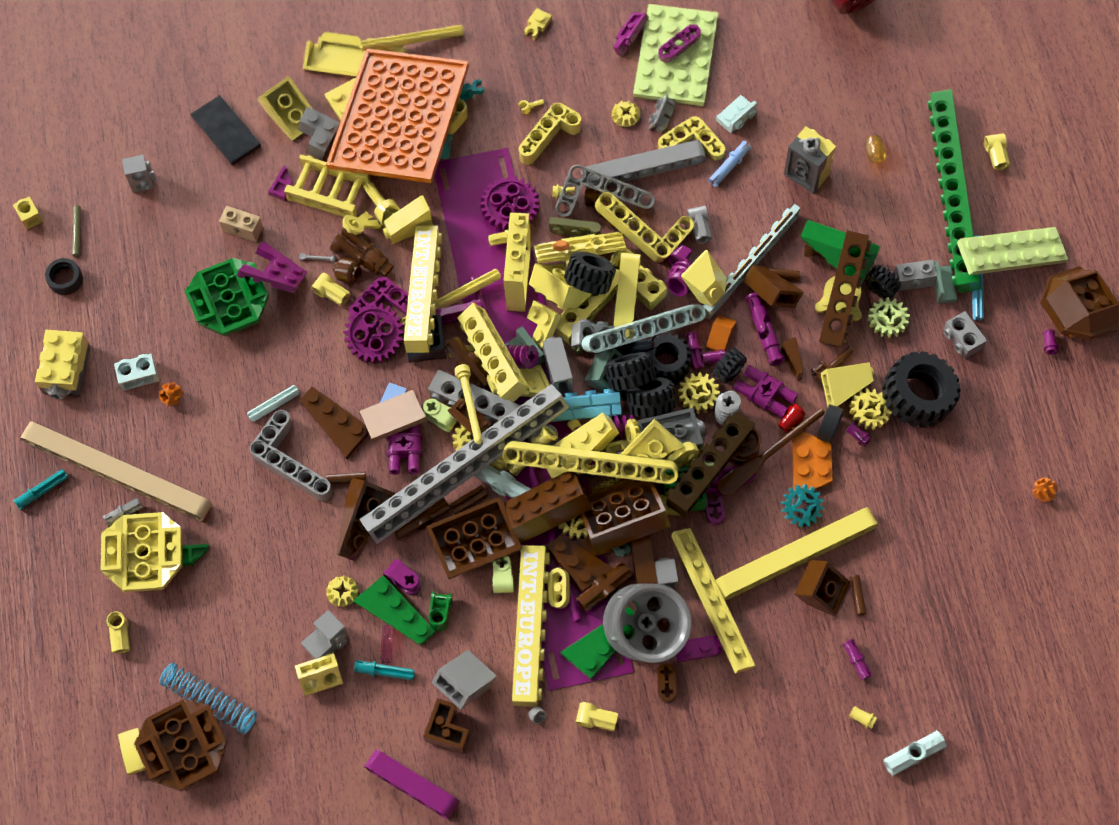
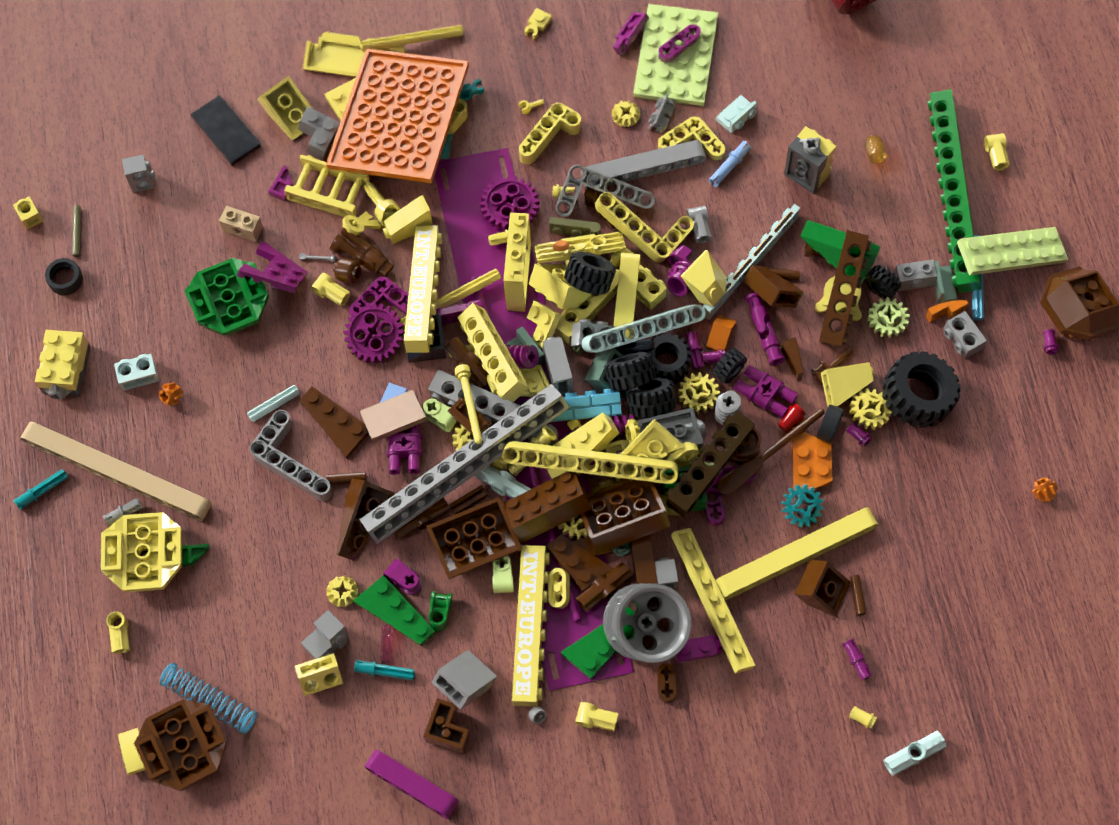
(949, 309): none -> orange slope

